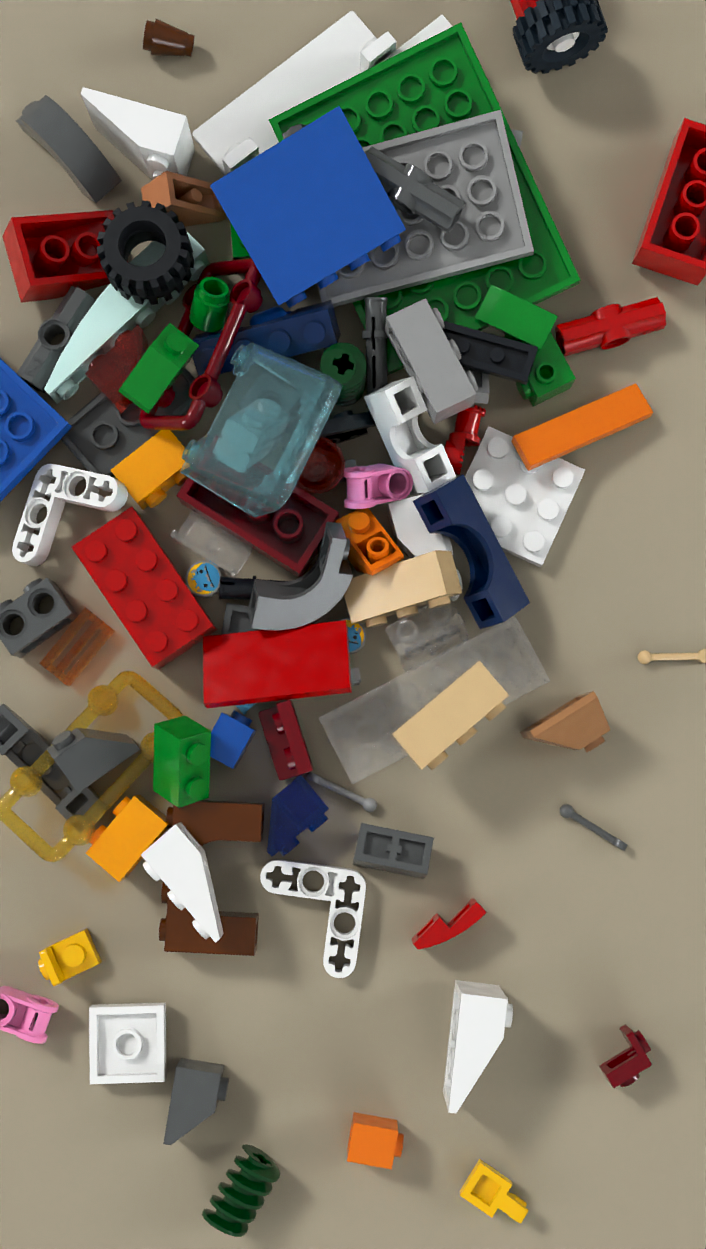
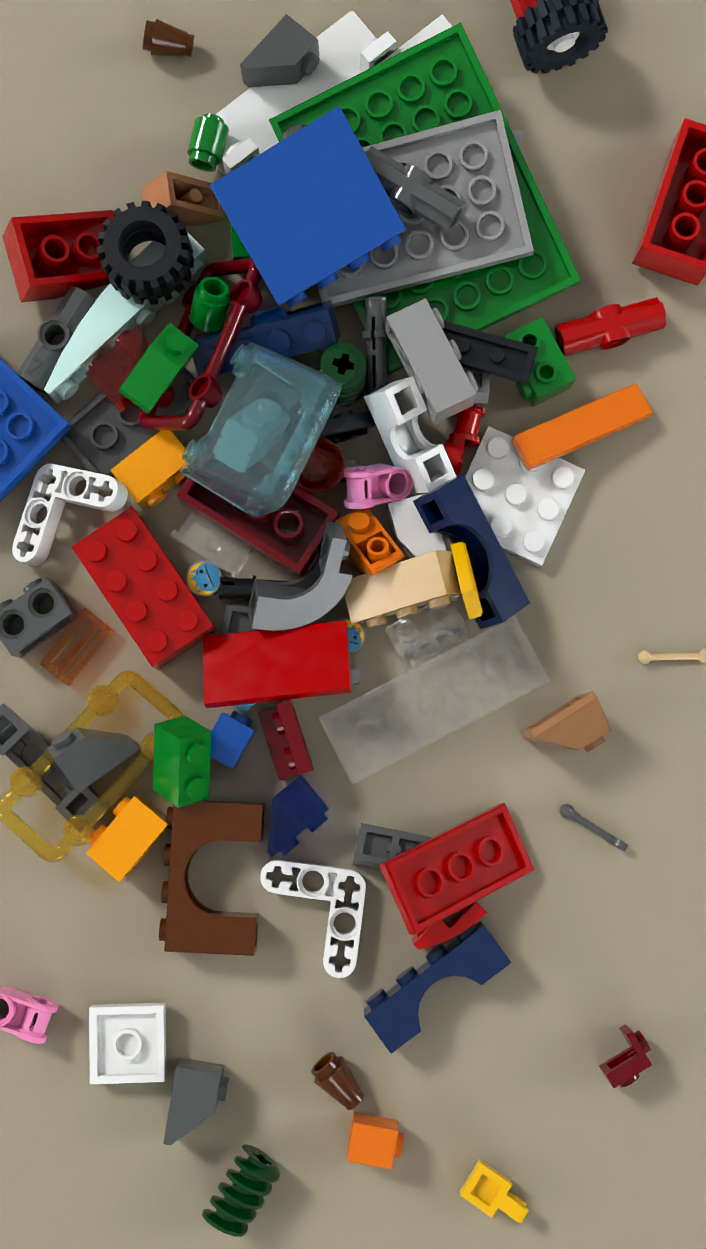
(68, 957): yellow bracket -> none
(70, 147): dark grey arch -> none
(145, 134): white slope -> none
(185, 870): white slope -> none
(207, 142): none -> green brick
(281, 56): none -> dark grey slope
(337, 1080): none -> reddish brown cone
(368, 804): light grey hinge -> none
(395, 1012): none -> dark blue arch
(451, 716): tan brick -> none
(456, 868): none -> red tile
(466, 580): none -> yellow tile
(475, 1033): white slope -> none
(516, 317): green slope -> none

